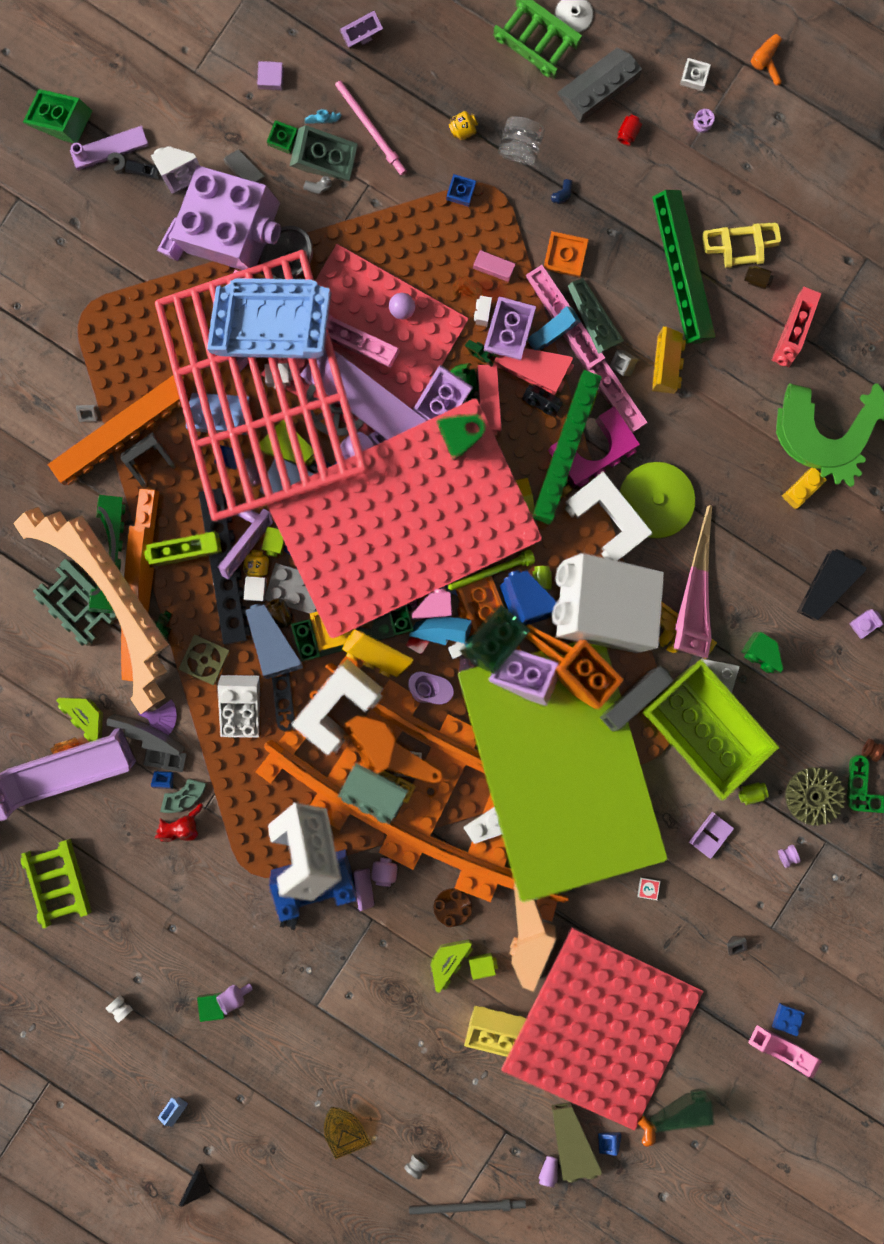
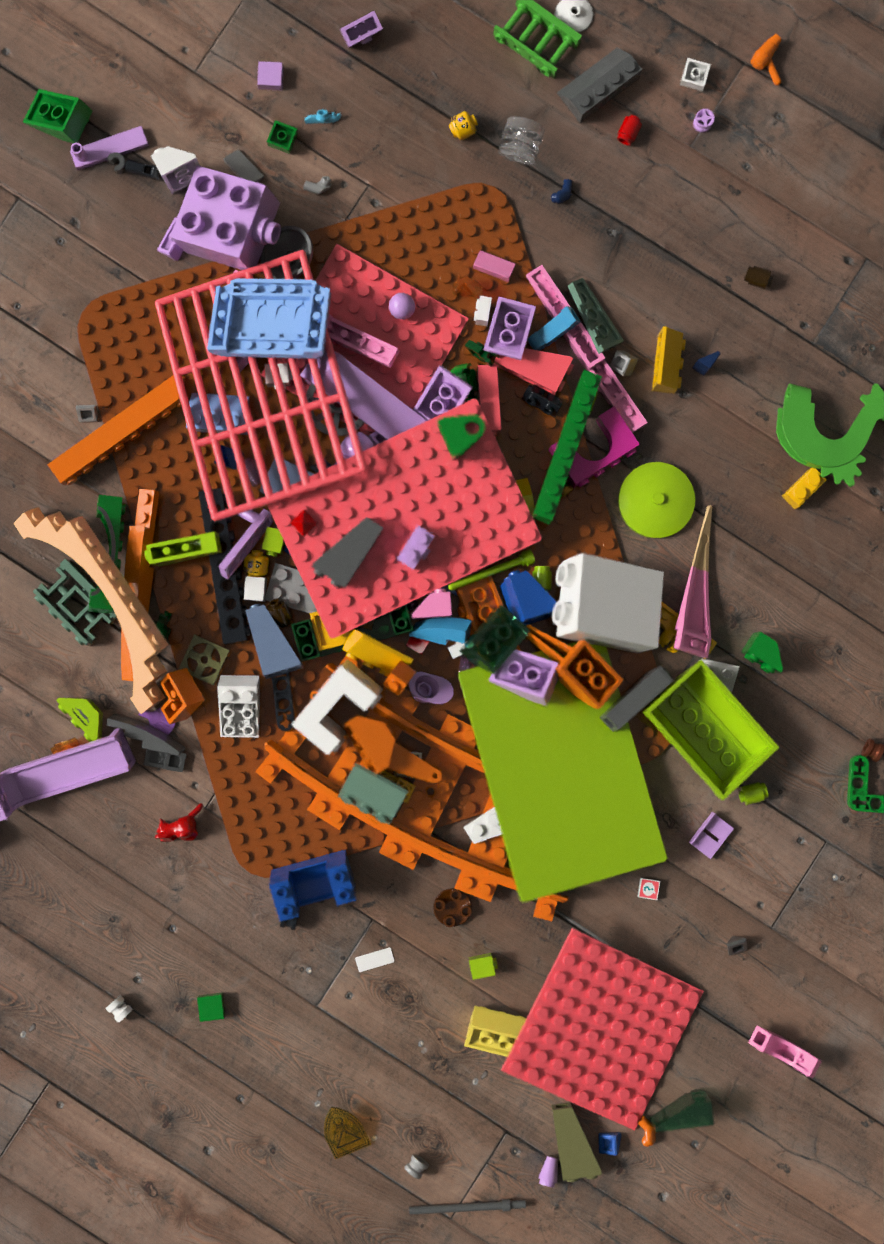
(75, 886): lime fence -> none
(138, 448): dark grey hose -> none
(162, 780): blue slope -> none
(176, 1112): light blue piece -> none
(182, 695): none -> orange brick
(184, 798): sand green tile -> none
(197, 1187): black slope -> none
(232, 998): lavender piece -> none
(286, 446): lime slope -> none
(303, 523): none -> red slope
(312, 851): white piece -> none
(323, 153): sand green slope -> none
(348, 553): none -> dark grey slope
(363, 889): lavender slope -> none
(374, 959): none -> white sticker
(384, 872): lavender head -> none
(392, 156): bright pink bar -> none
(399, 678): none -> orange slope
(416, 547): none -> lavender brick
(448, 961): lime slope -> none
(461, 190): blue piece -> none
(533, 943): light nougat slope -> none
(565, 254): orange plate -> none
(620, 511): white piece -> none
(683, 266): green brick -> none
(704, 364): none -> dark blue slope
(727, 249): light yellow bar -> none
(788, 856): lavender wheel -> none
(788, 1019): blue piece -> none
(796, 327): coral slope -> none
(828, 801): olive wheel -> none
(830, 583): black slope -> none
(866, 623): lavender bracket -> none

